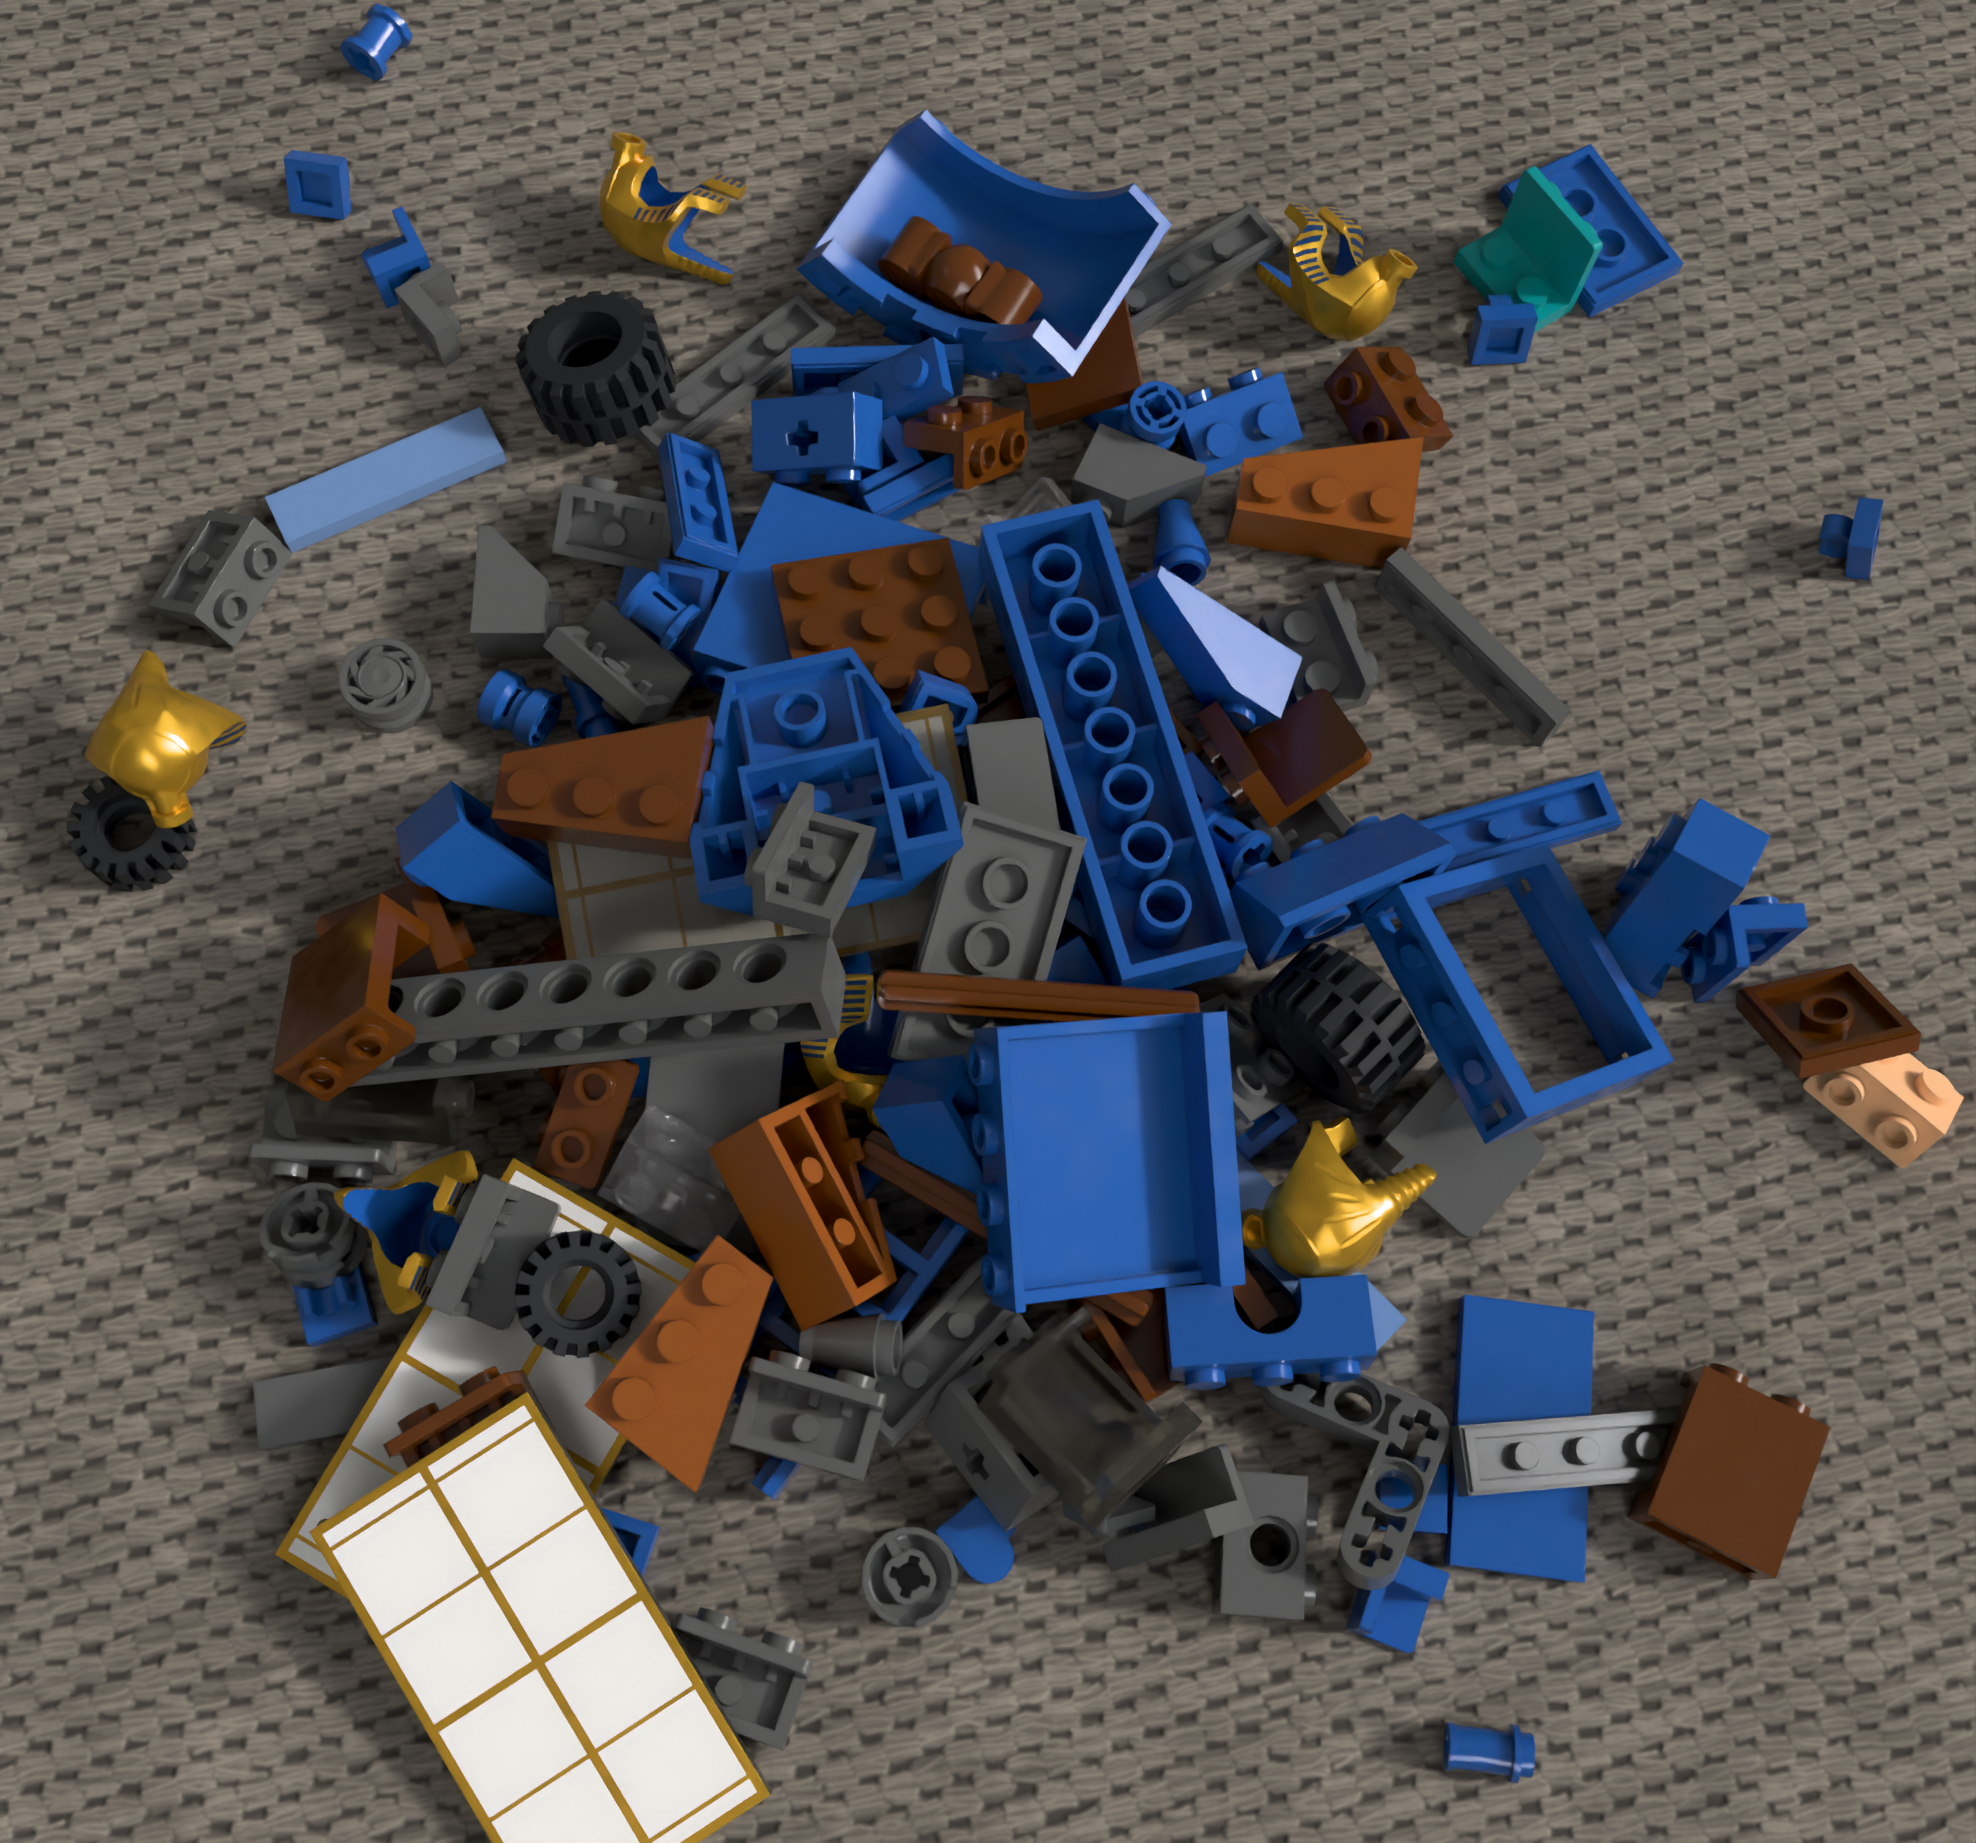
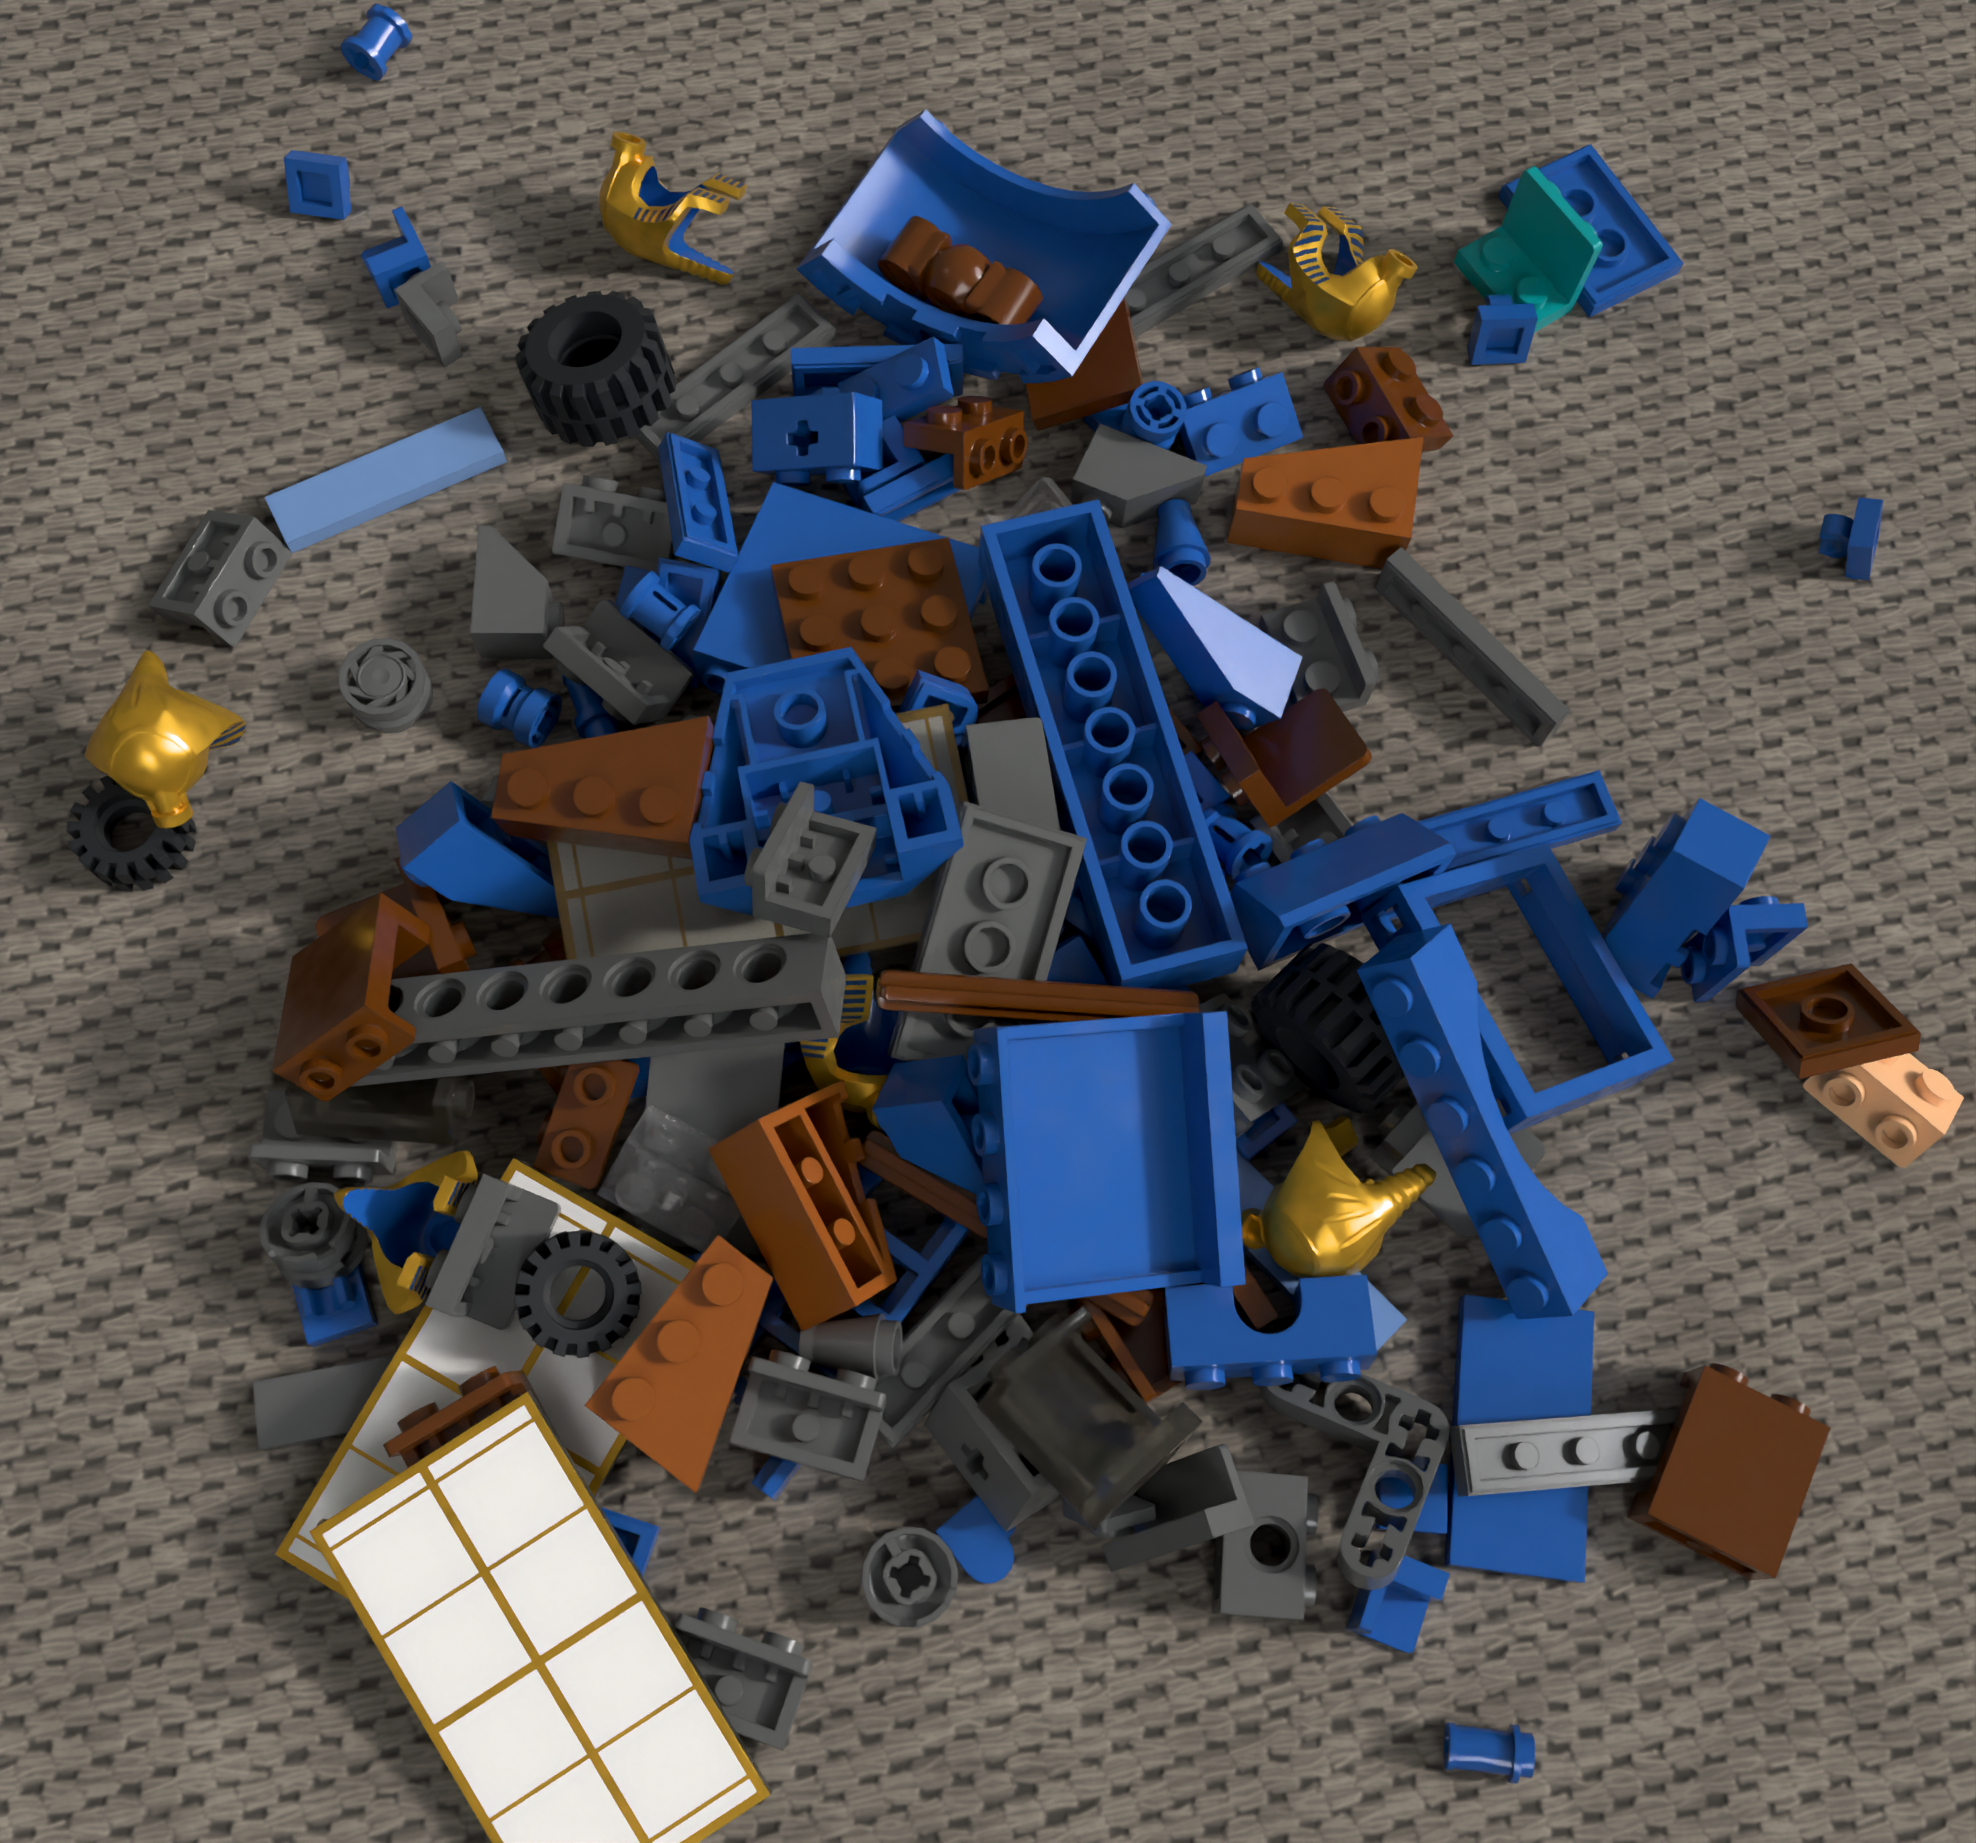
(1432, 1022): none -> blue arch

